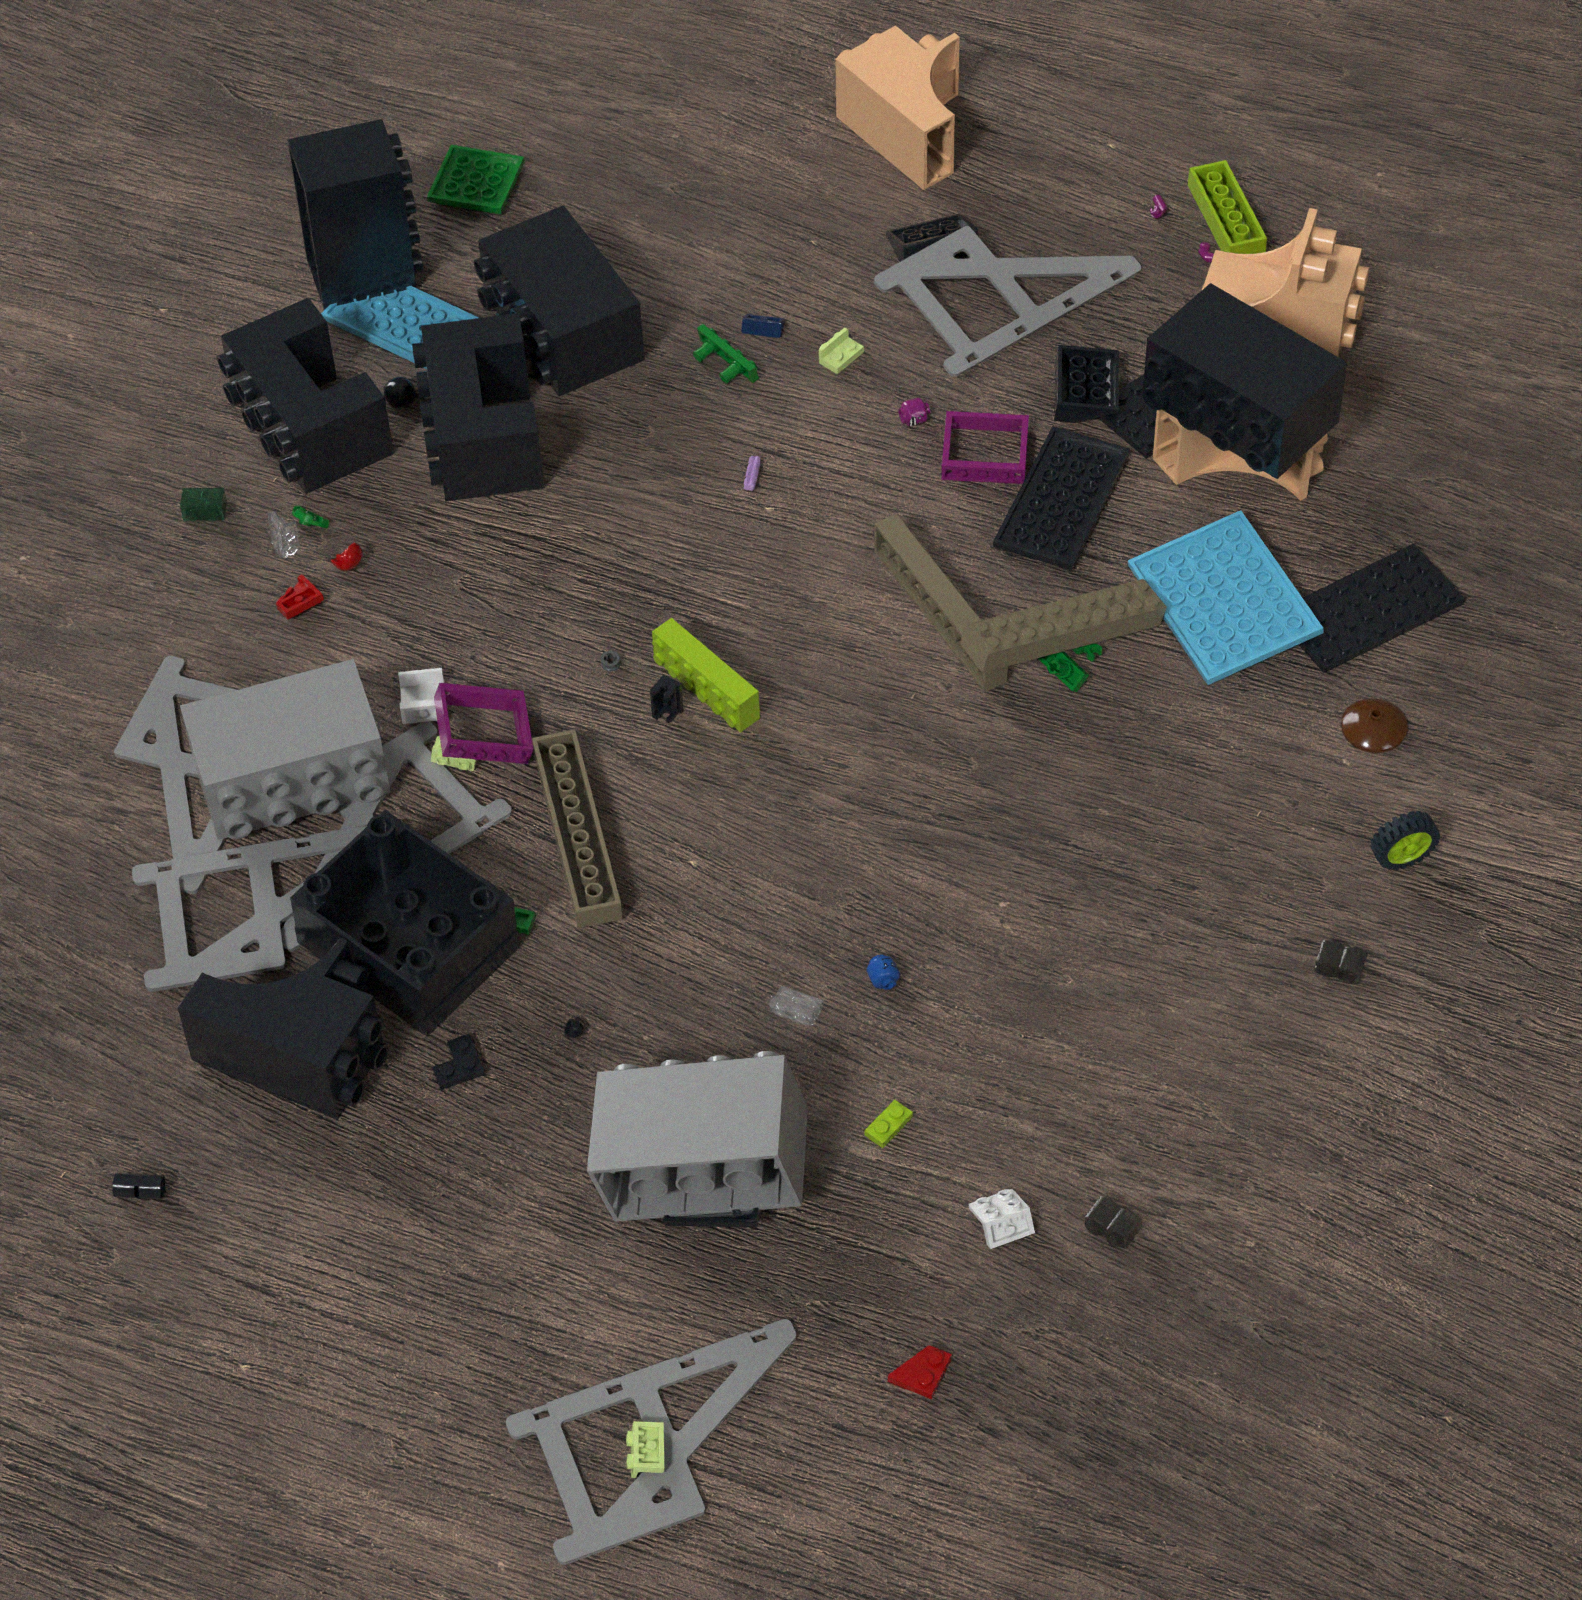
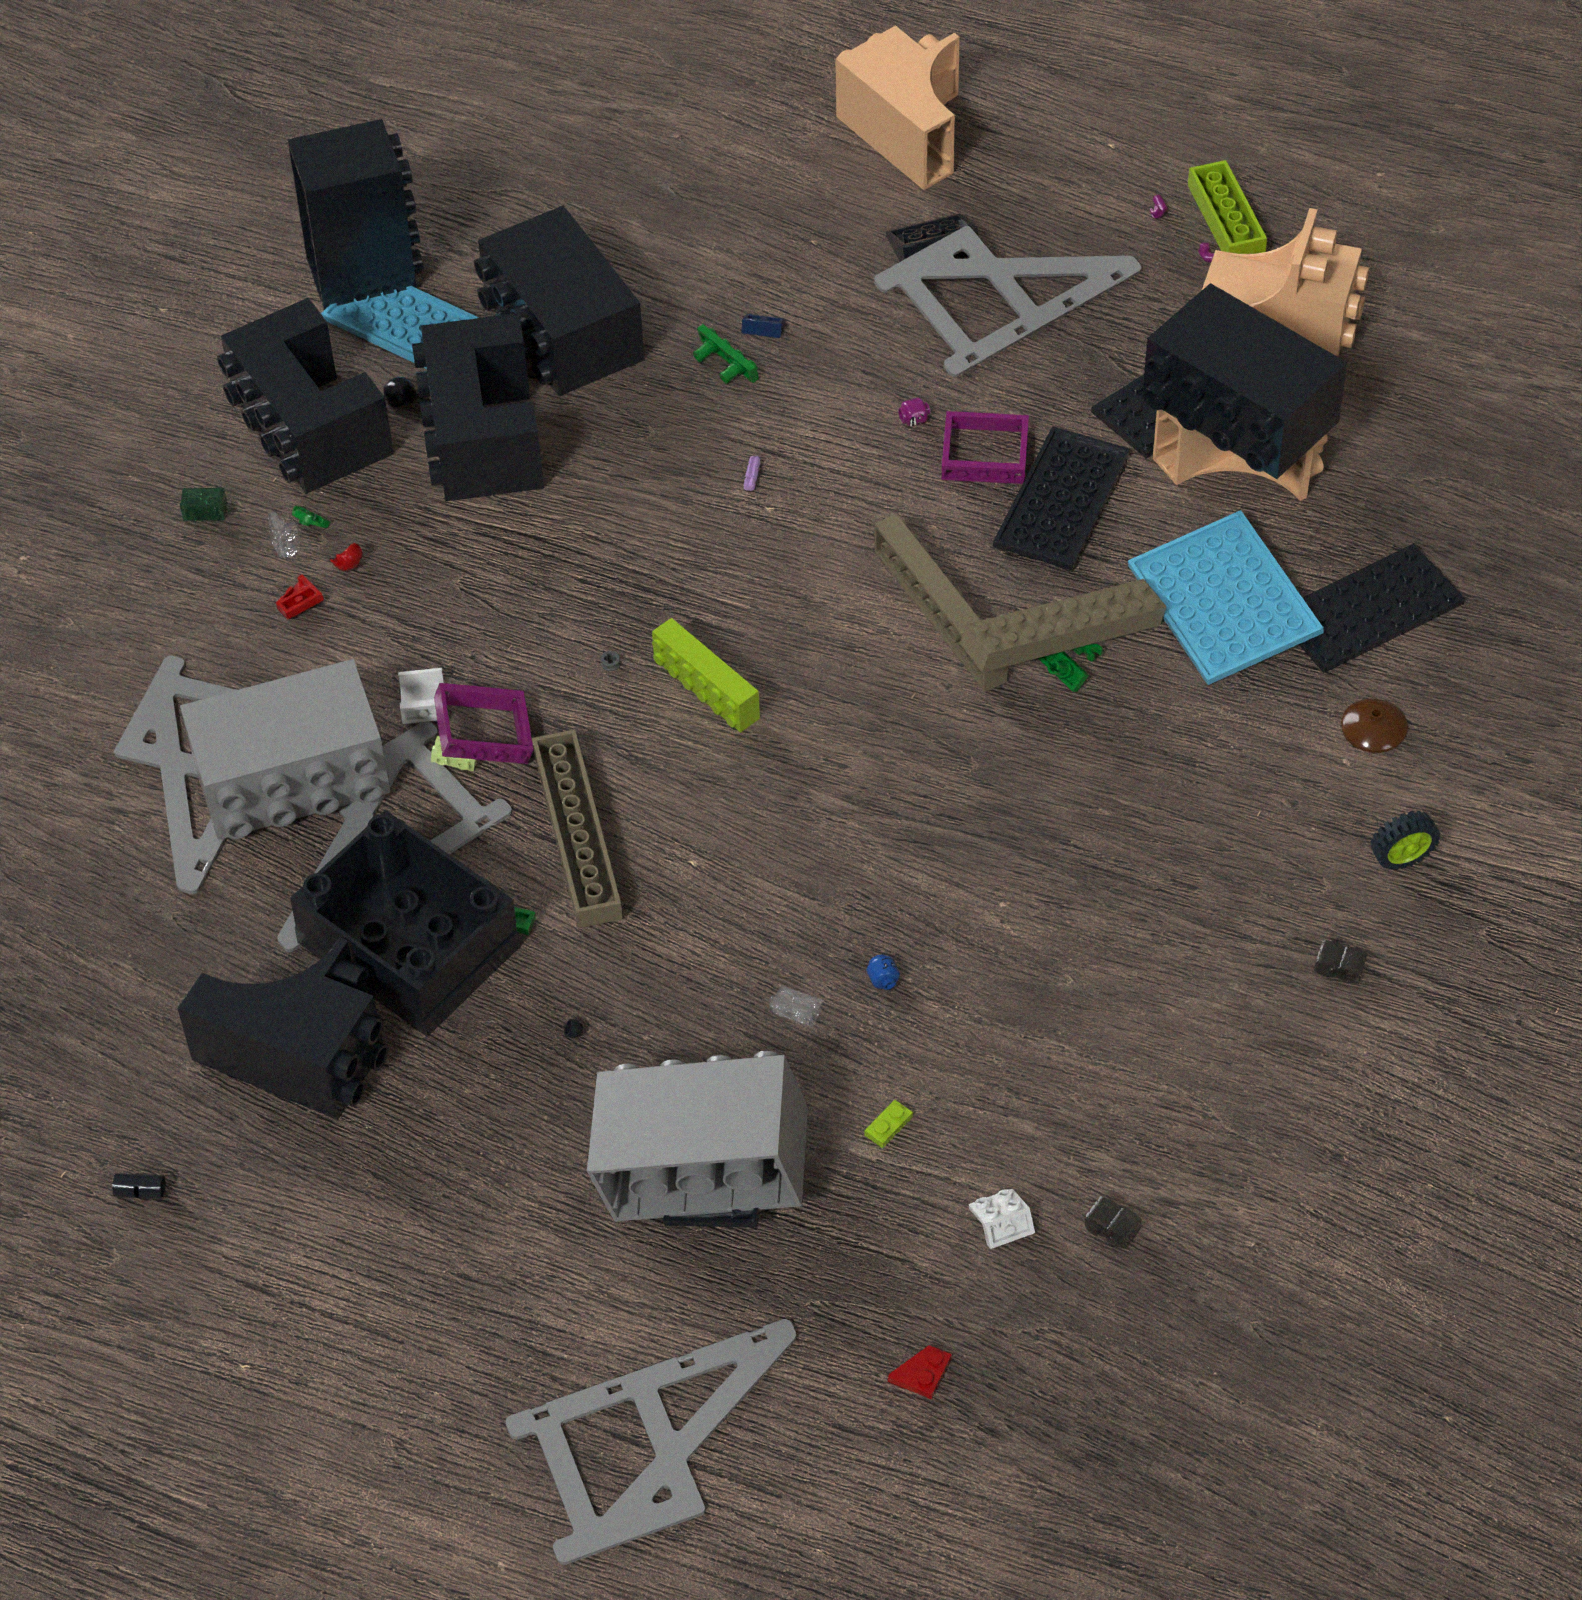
(225, 957): light grey piece -> none
(464, 1065): black plate -> none
(475, 179): green plate -> none
(646, 1447): yellowish green bracket -> none
(666, 698): black hinge -> none
(839, 351): yellowish green bracket -> none
(1085, 383): black slope -> none

